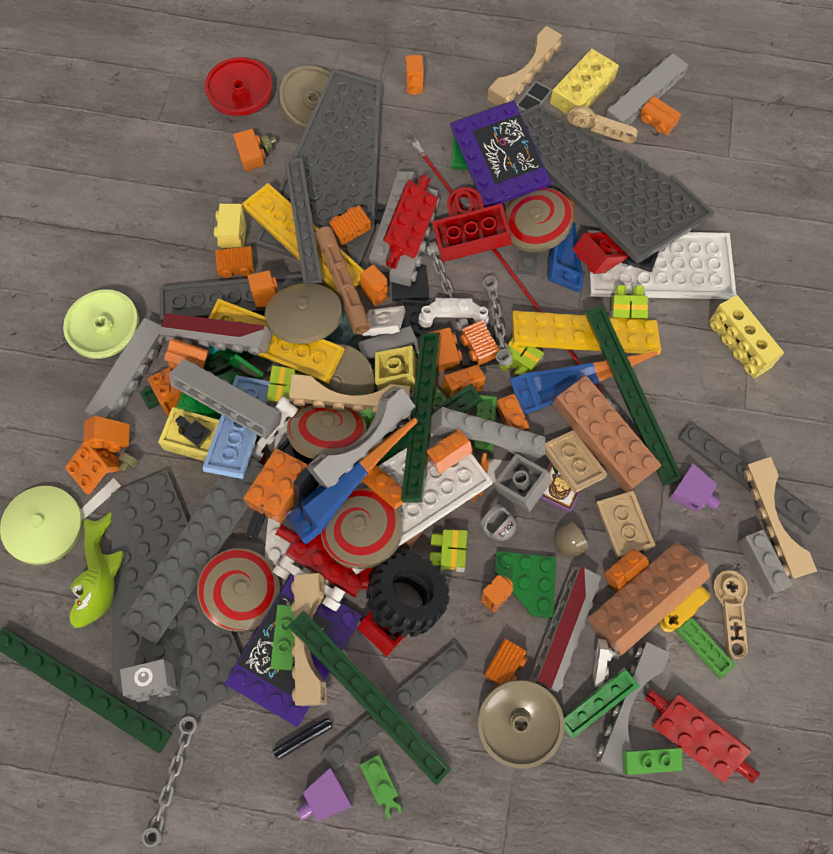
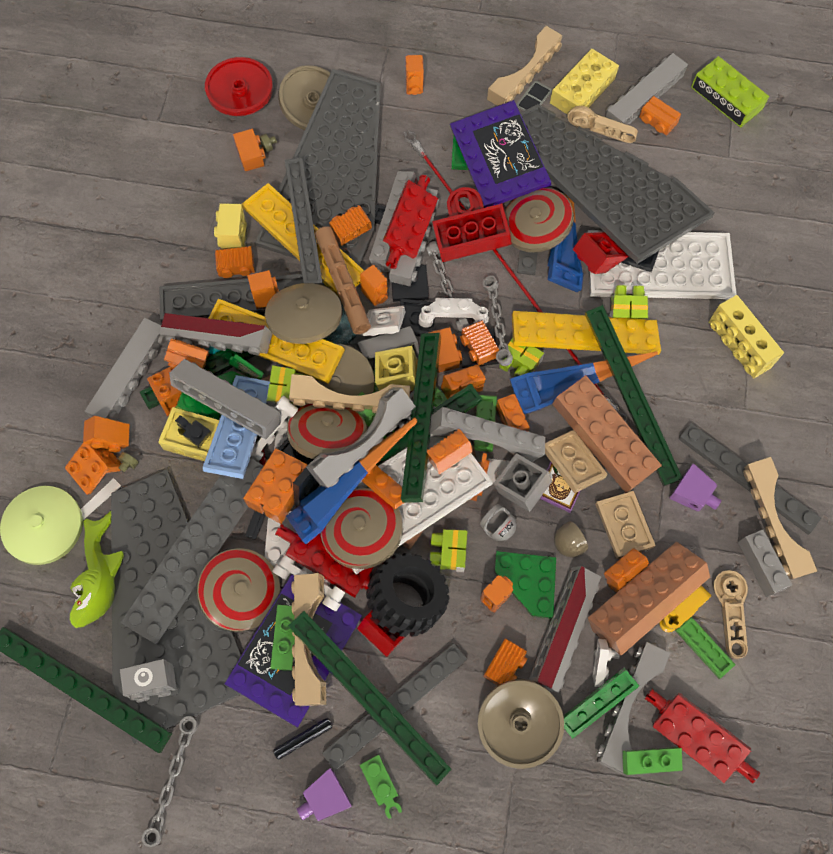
(101, 323): yellowish green dish -> none
(729, 91): none -> lime brick

